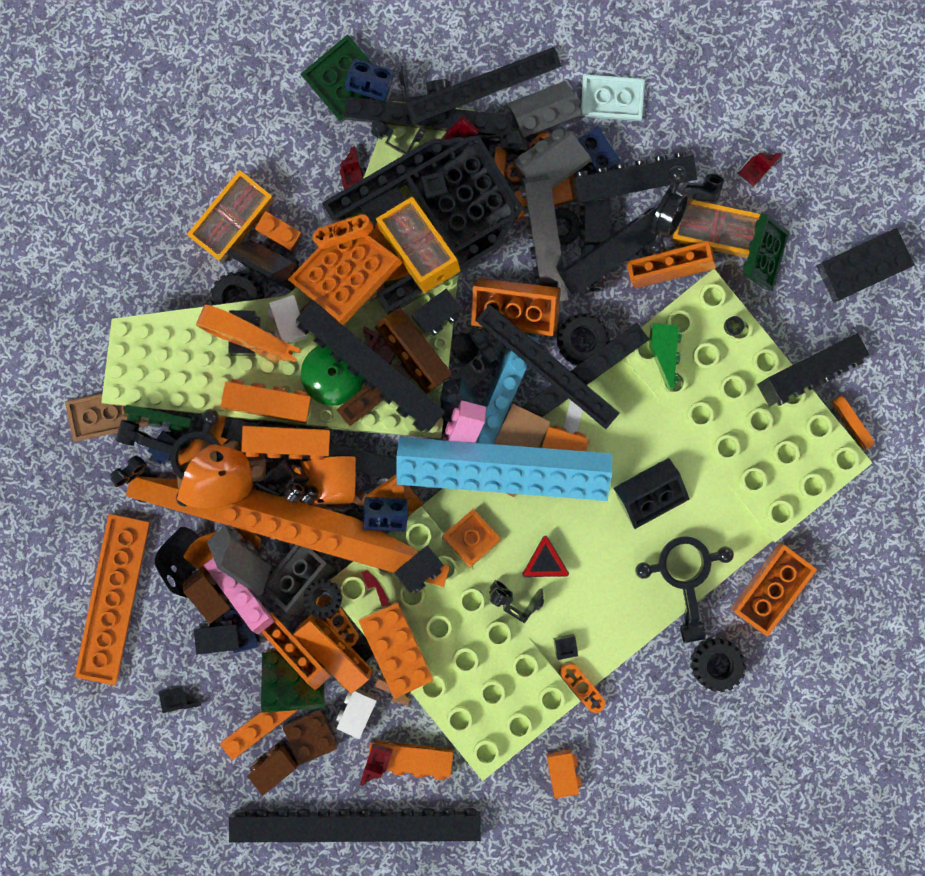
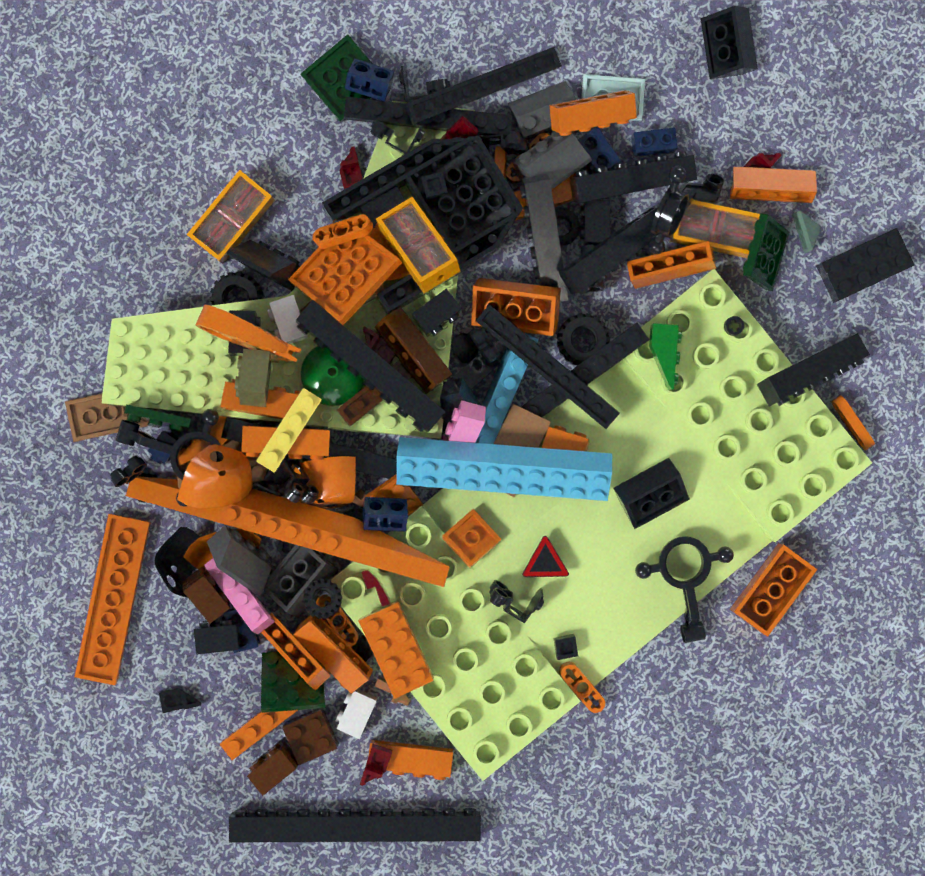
(253, 377): none -> olive brick
(279, 232): orange brick -> none
(288, 430): none -> light yellow plate
(419, 569): black brick -> none
(563, 774): orange brick -> none
(572, 418): white sticker -> none
(593, 112): none -> orange brick
(654, 142): none -> dark blue brick
(729, 43): none -> black slope
(732, 674): black tyre -> none
(773, 184): none -> orange panel
(807, 230): none -> sand green slope

